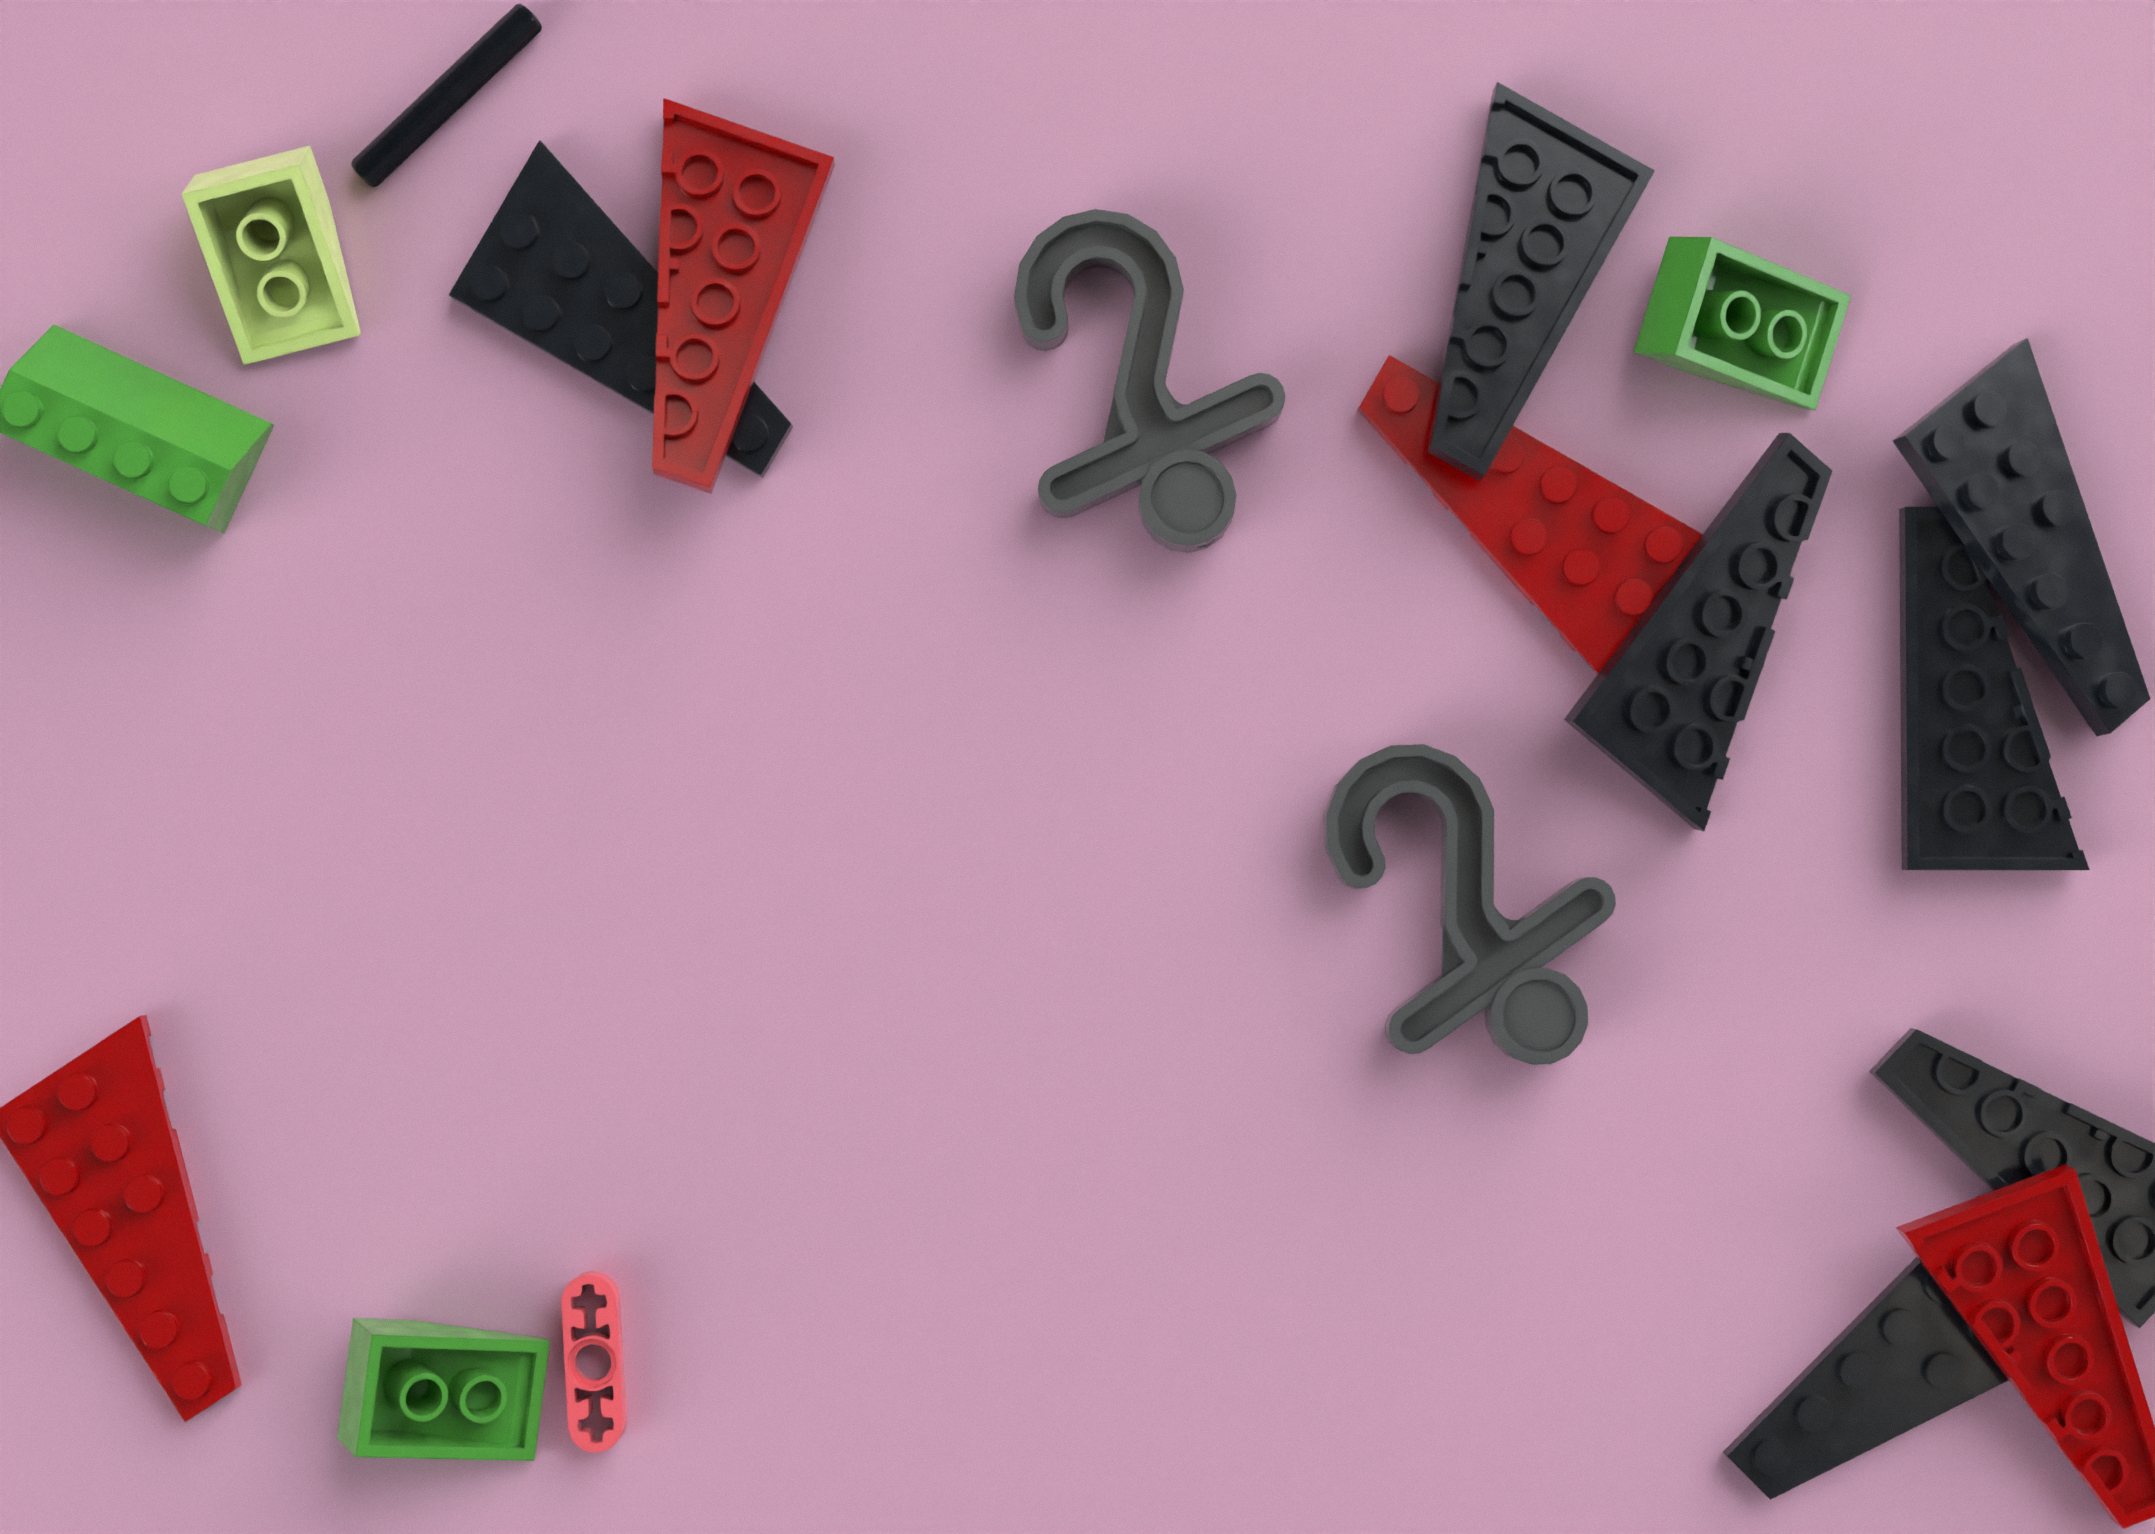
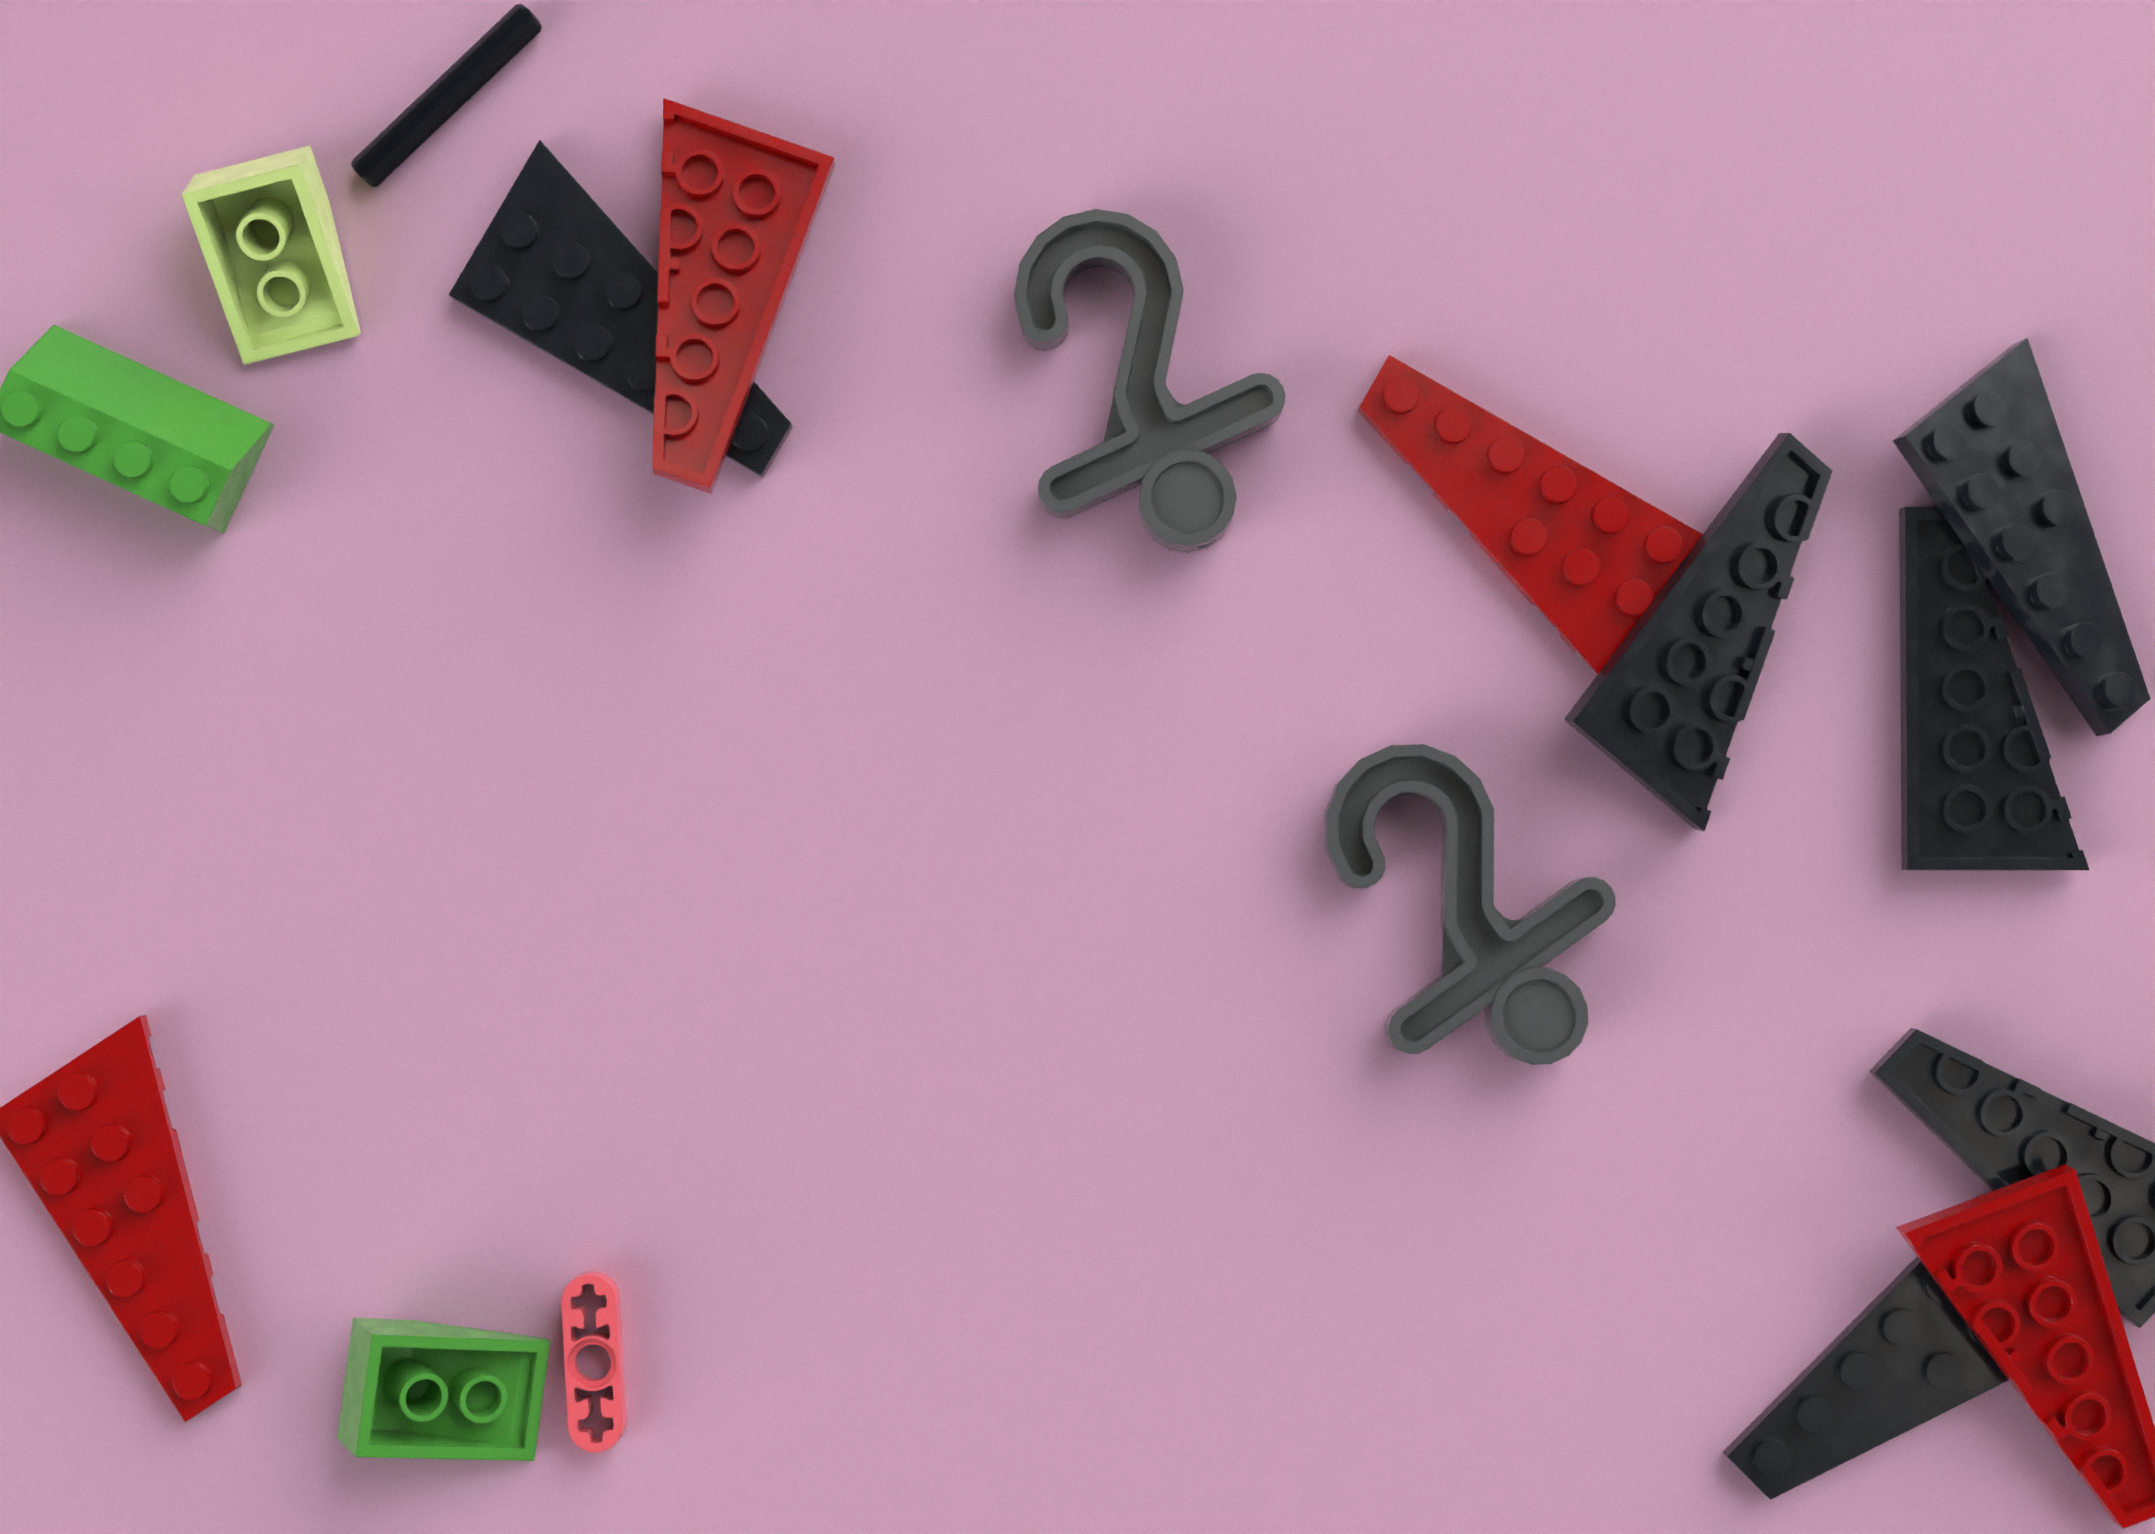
(1534, 242): black wing -> none
(1742, 321): bright green slope -> none

